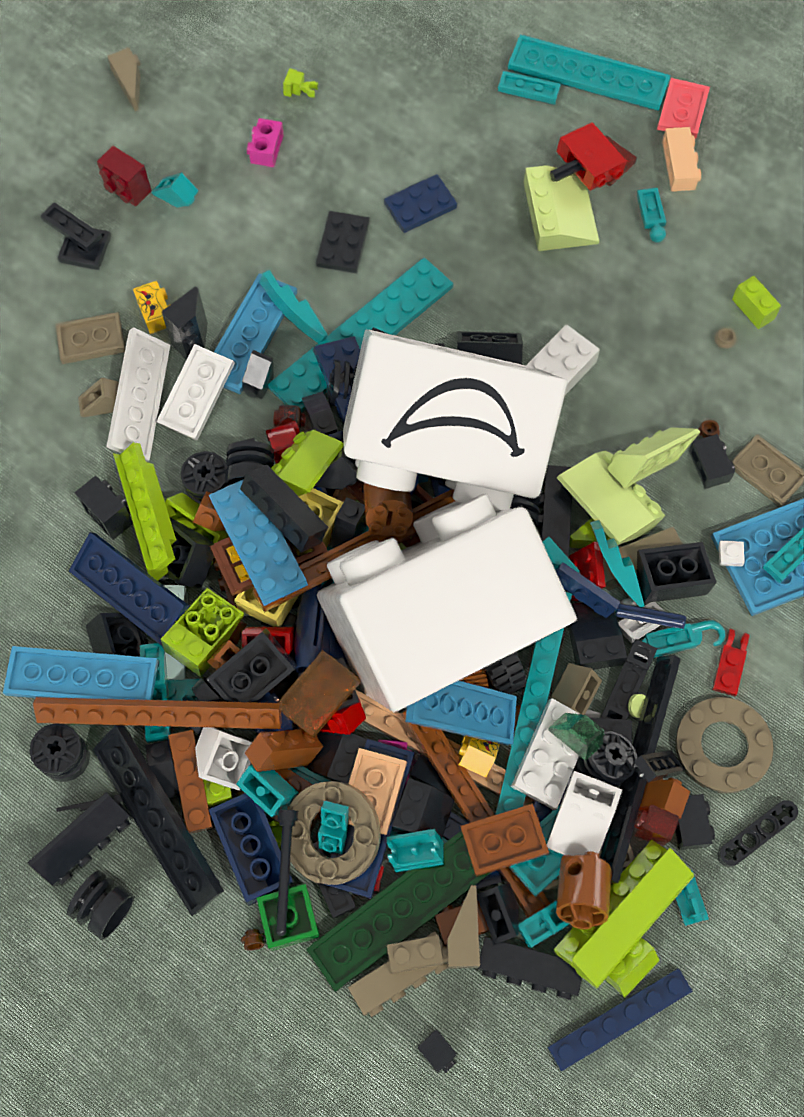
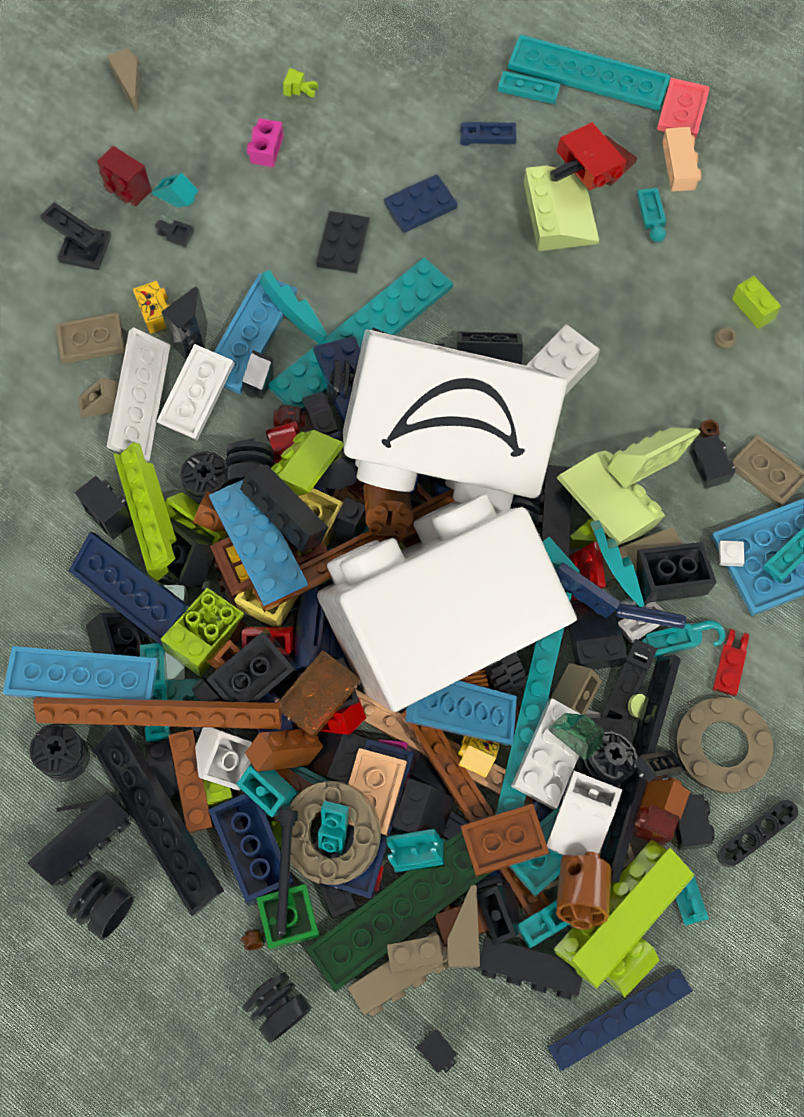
(177, 233): none -> black plate
(277, 1007): none -> black wheel
(487, 133): none -> dark blue plate

